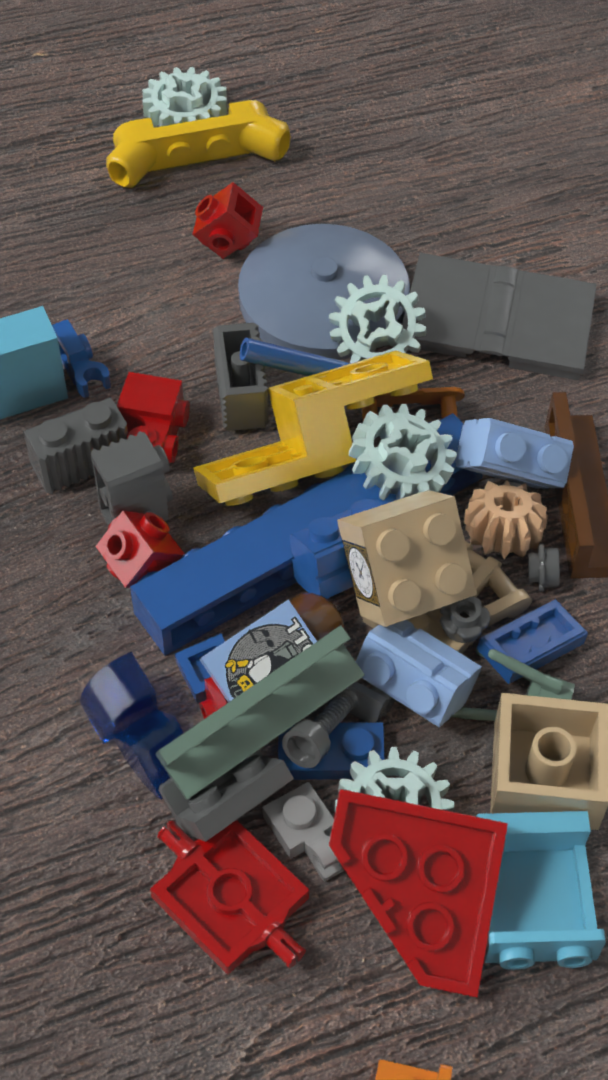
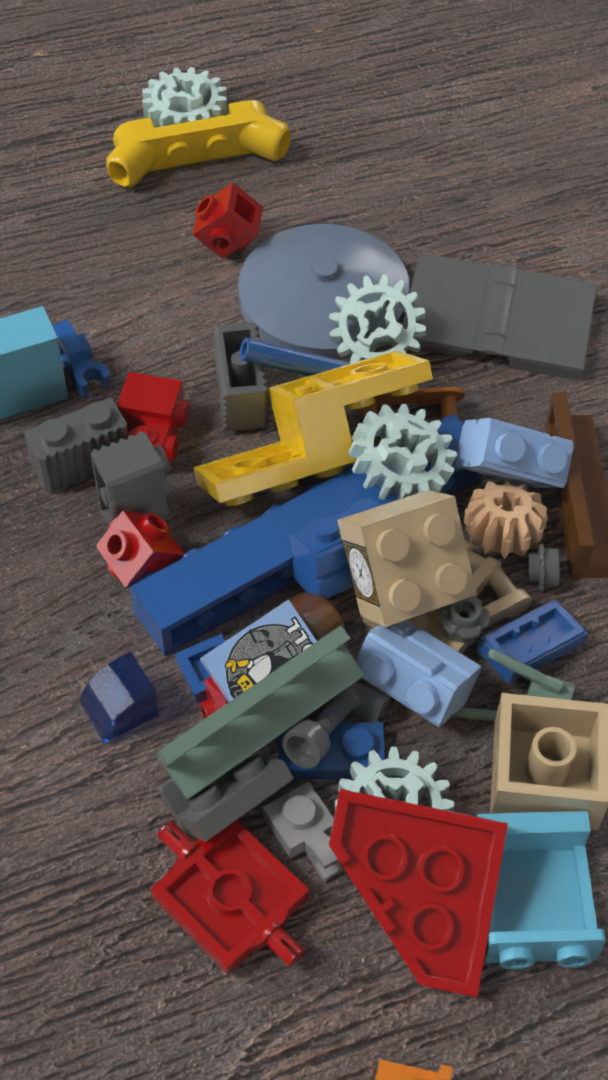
(142, 742): clear blue brick -> none

